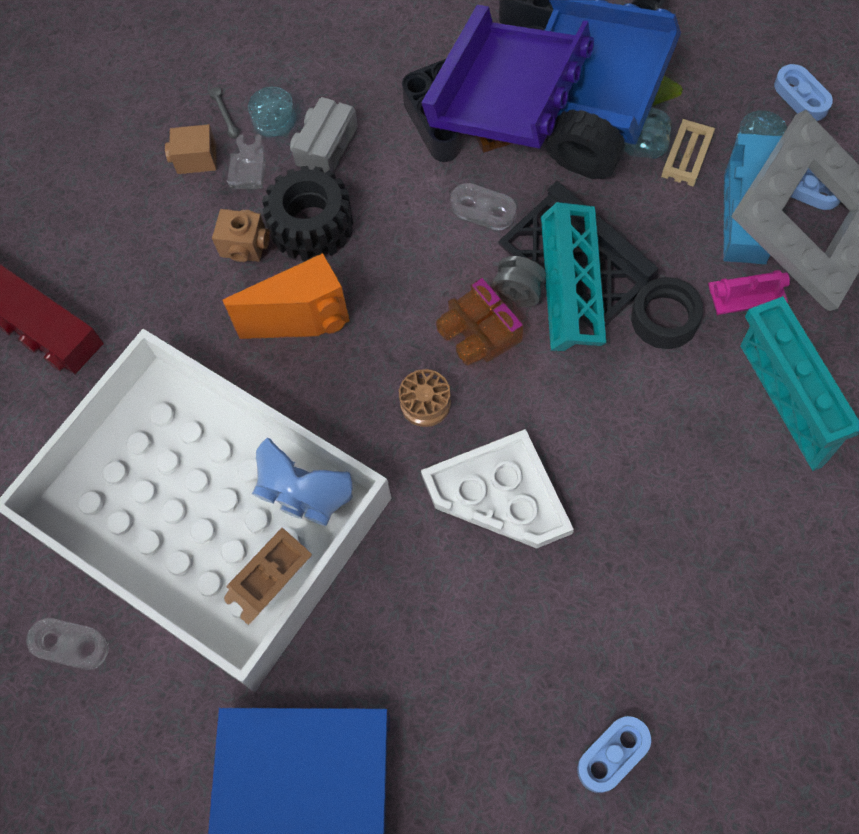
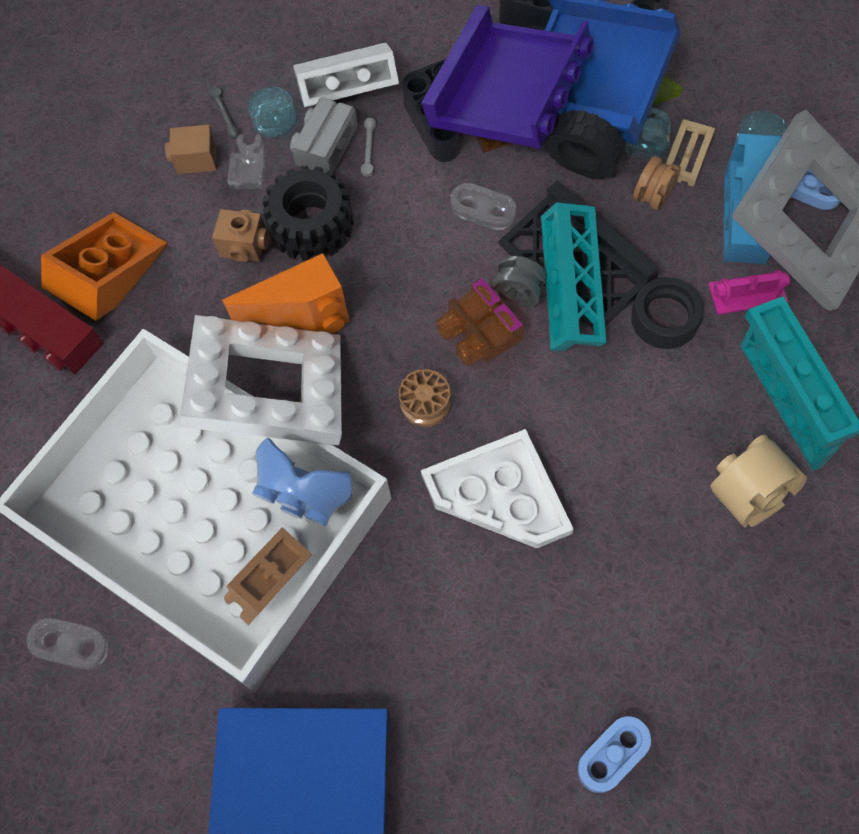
(99, 264): none -> orange slope
(211, 409): none -> white plate
(346, 74): none -> white brick
(367, 168): none -> light grey hinge
(656, 183): none -> medium nougat wheel
(757, 481): none -> tan brick
(805, 93): light blue plate -> none

